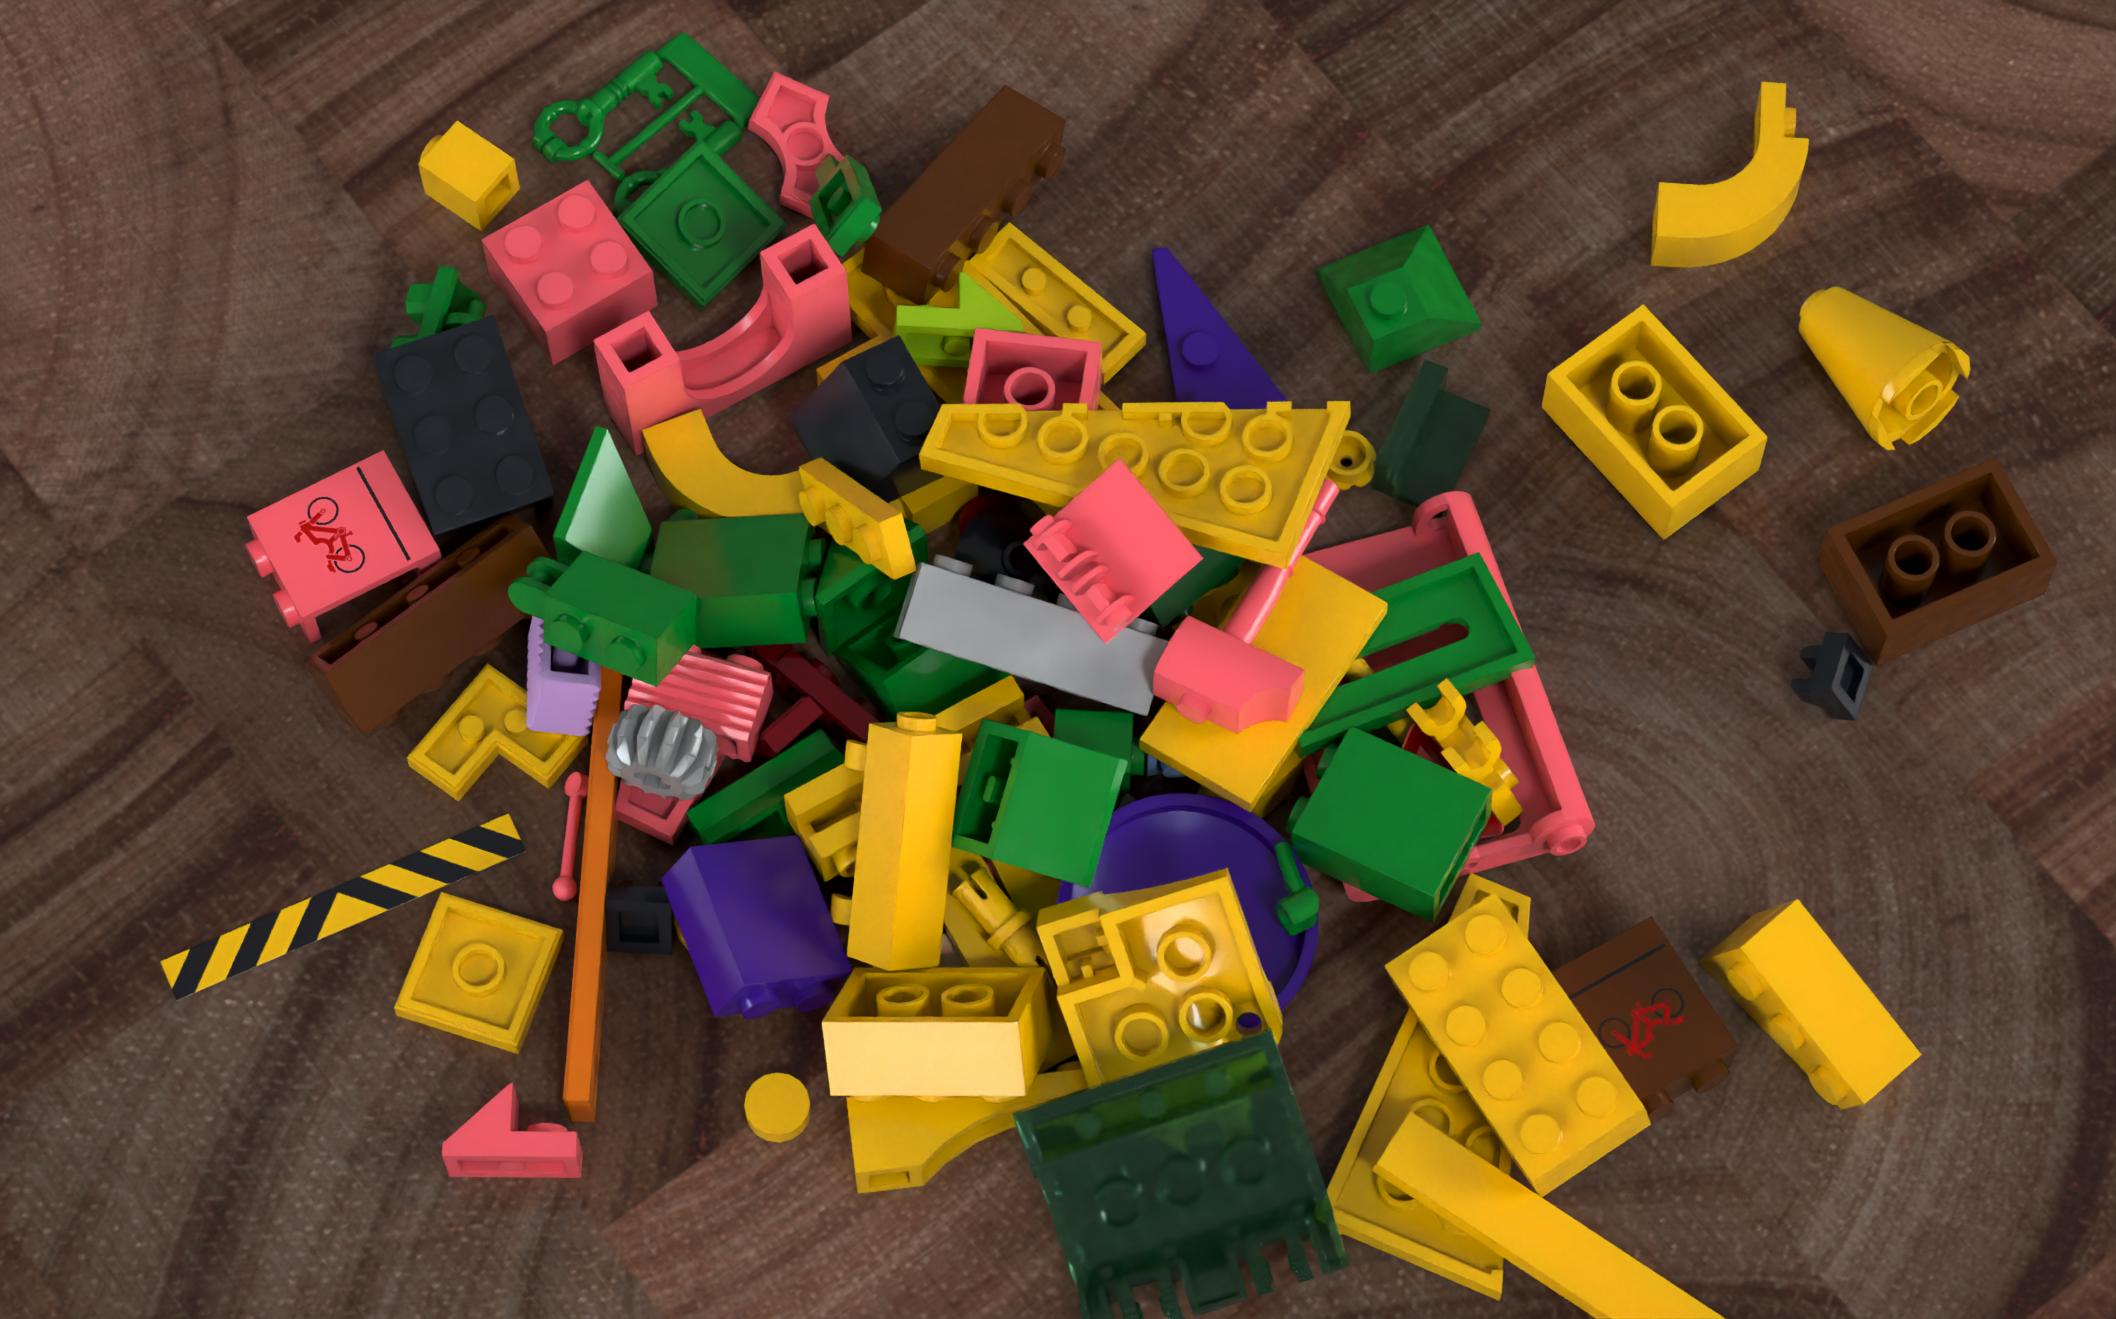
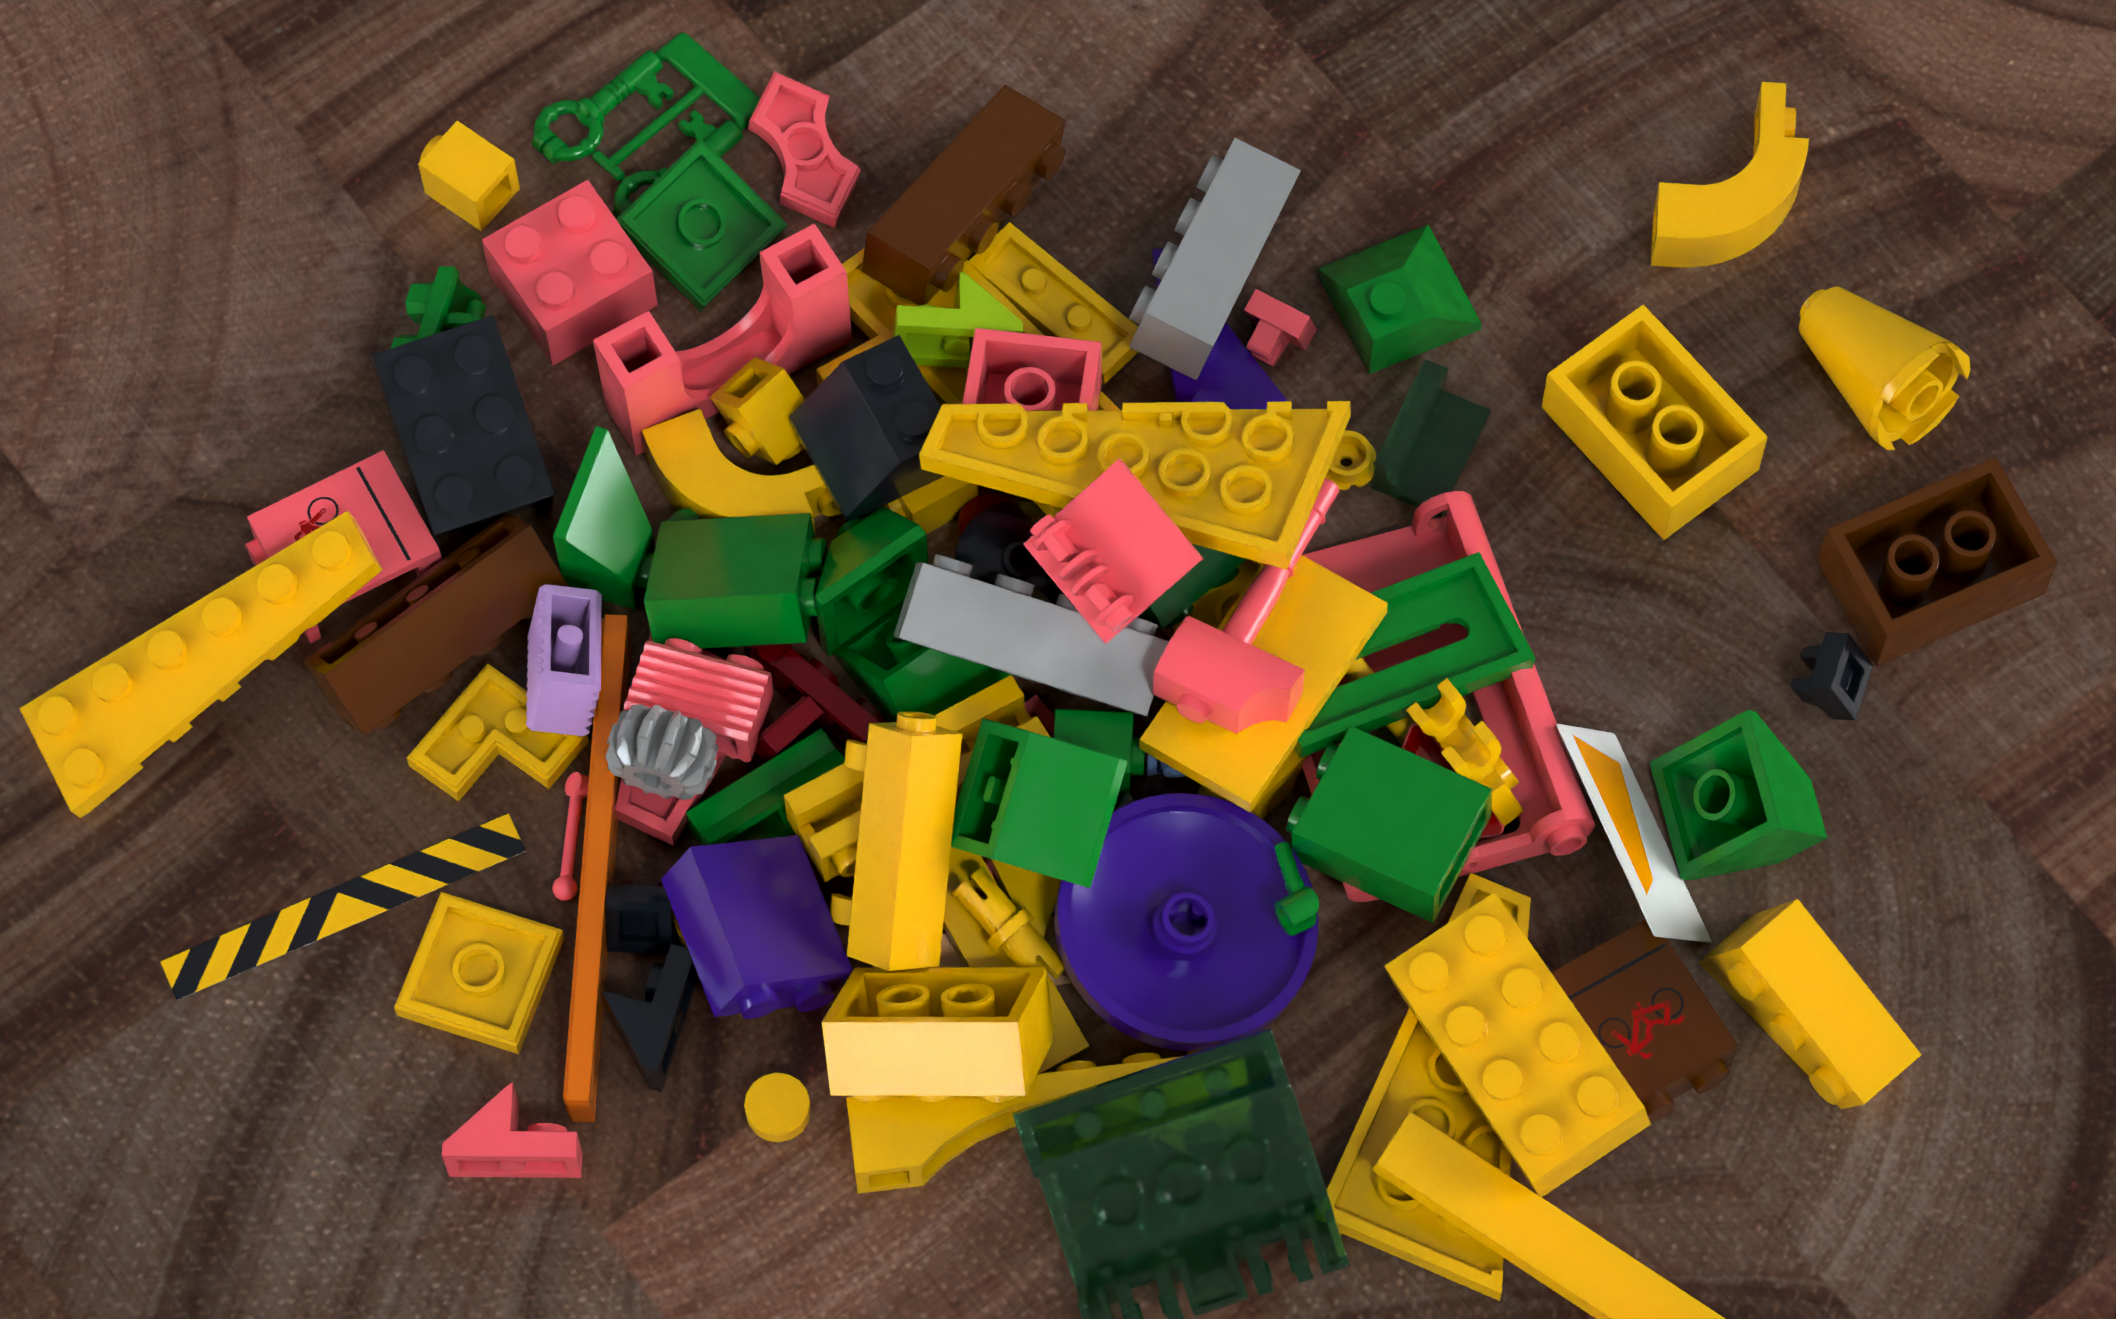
(150, 689): none -> yellow wing
(609, 614): green brick -> none
(654, 1028): none -> black slope
(758, 411): none -> yellow brick
(844, 203): green hinge -> none
(856, 518): yellow plate -> none
(1155, 973): yellow slope -> none
(1213, 259): none -> light grey brick
(1276, 327): none -> coral tile
(1634, 834): none -> white sticker
(1735, 800): none -> green slope

